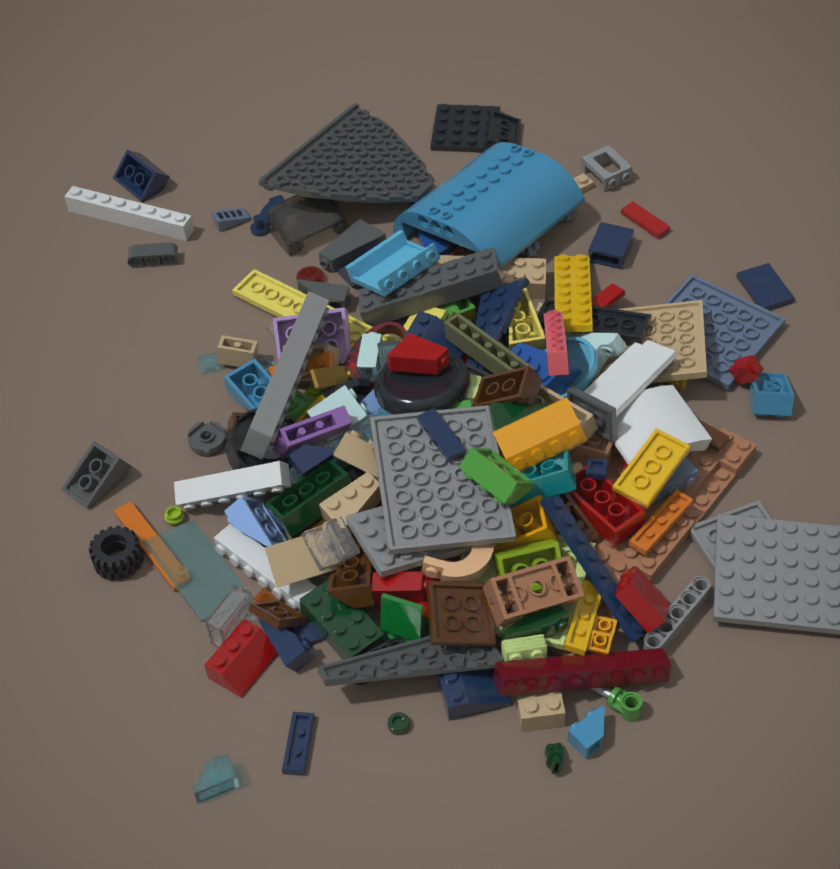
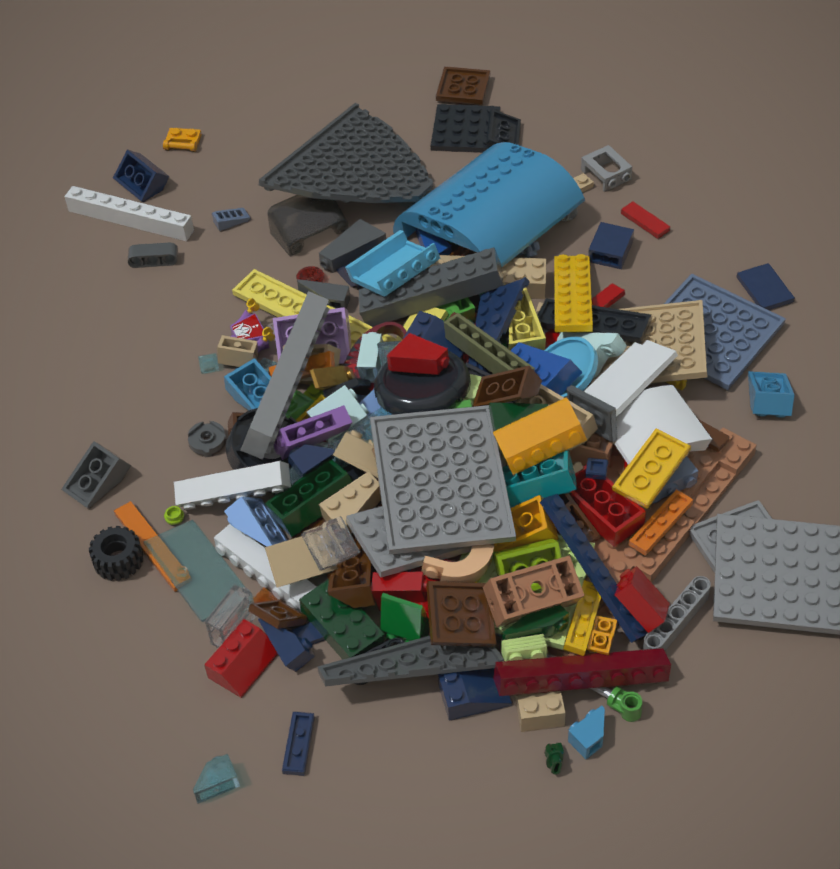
(182, 139): none -> light orange plate
(250, 328): none -> torso
(260, 225): dark blue brick -> none
(398, 723): dark green tile -> none
(441, 434): dark blue tile -> none
(463, 85): none -> reddish brown plate
(495, 475): bright green slope -> none
(556, 343): coral brick -> none
(746, 369): red brick -> none

